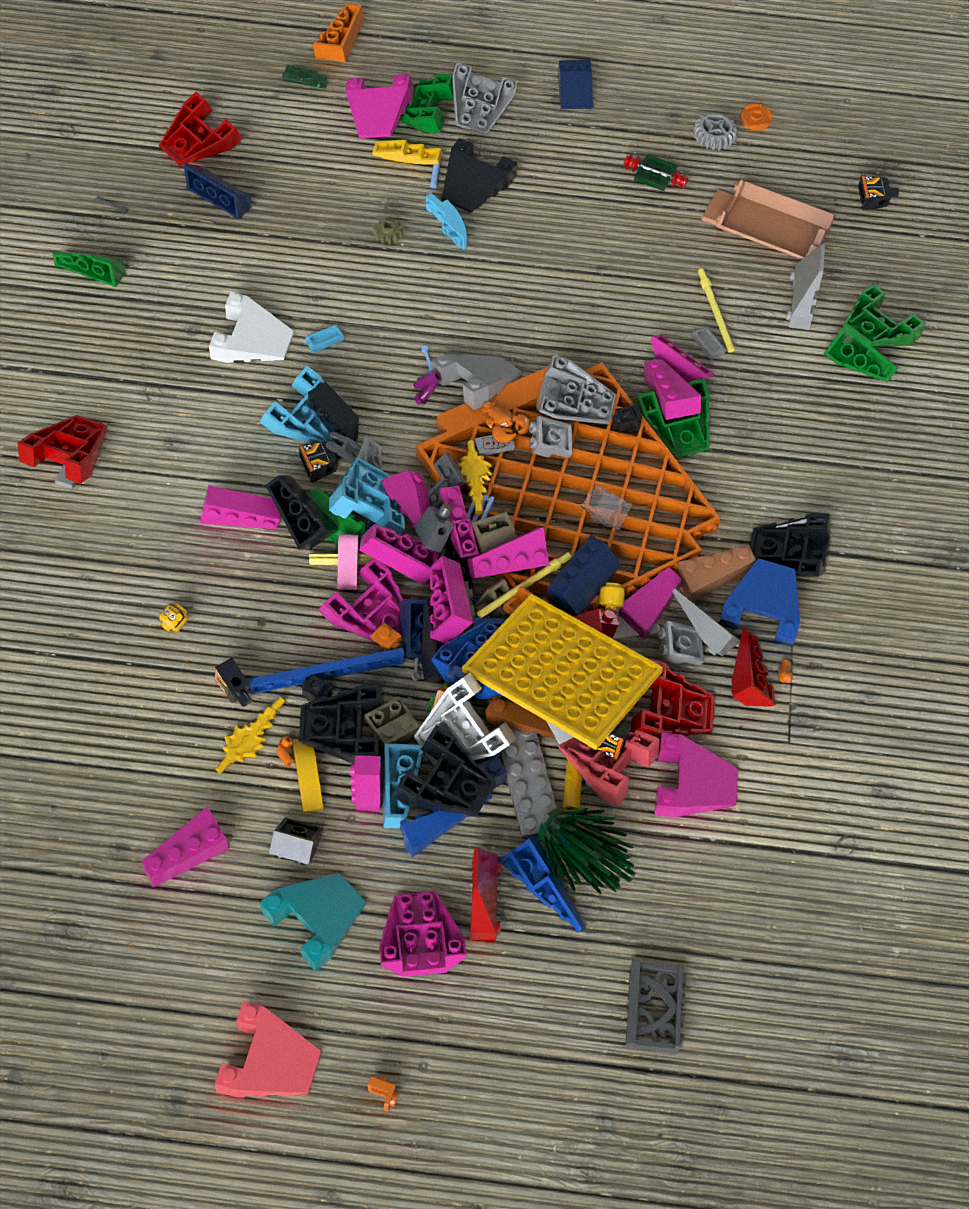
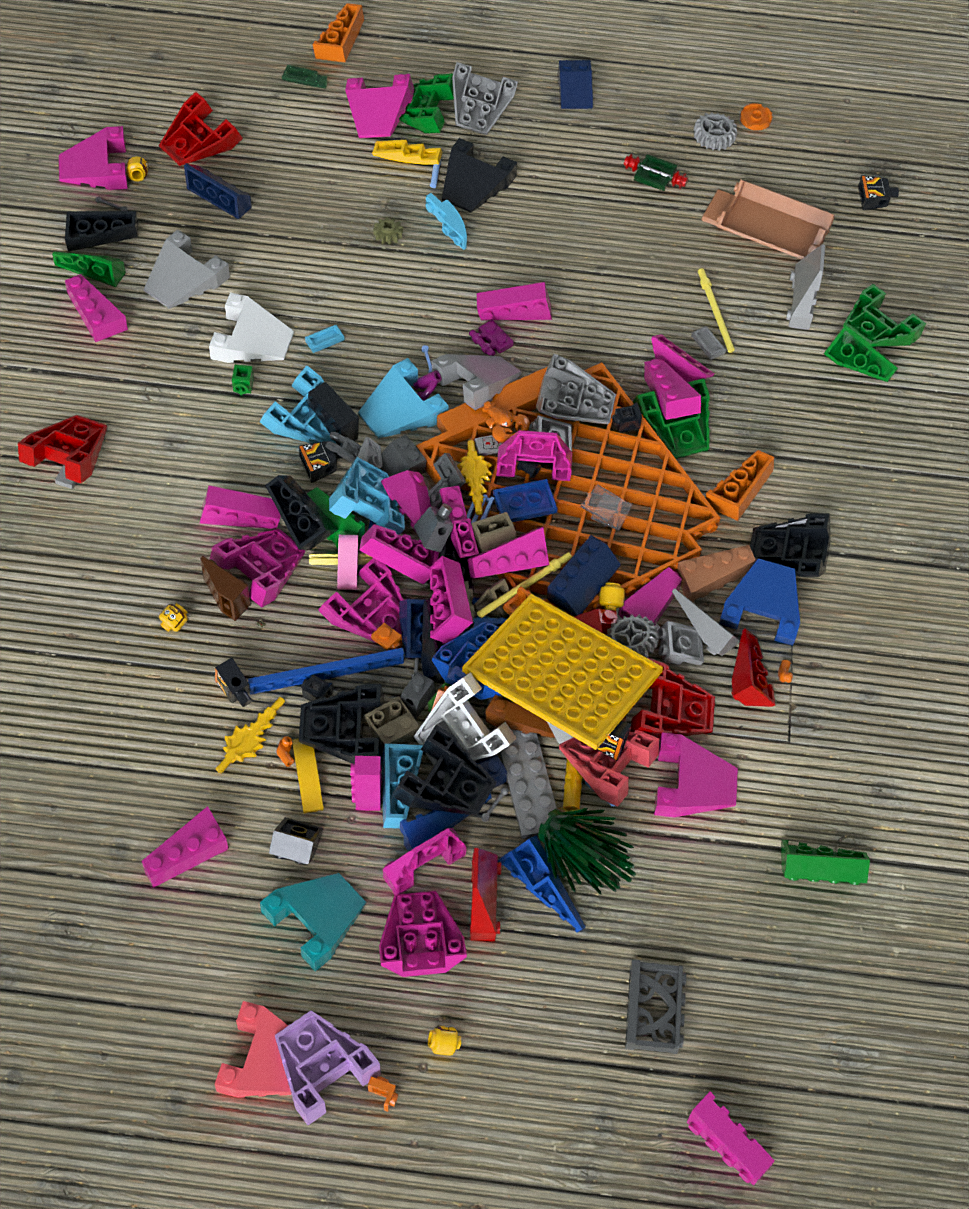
(90, 164): none -> dark pink wedge
(95, 309): none -> dark pink wedge
(97, 228): none -> black wedge
(137, 169): none -> yellow head
(180, 276): none -> light grey wedge
(228, 591): none -> reddish brown slope
(242, 379): none -> green brick
(262, 558): none -> dark pink wedge
(315, 1057): none -> lavender wedge
(397, 406): none -> medium azure wedge
(400, 873): none -> dark pink wedge
(402, 456): none -> dark grey slope
(418, 692): none -> dark grey torso
(444, 1040): none -> yellow head
(485, 817): none -> light grey hinge
(496, 337): none -> magenta plate
(515, 303): none -> dark pink wedge
(526, 500): none -> blue plate
(529, 467): none -> black bush
(535, 447): none -> dark pink wedge
(635, 633): none -> light grey gear
(729, 1140): none -> dark pink wedge
(740, 488): none -> orange wedge
(823, 864): none -> green wedge

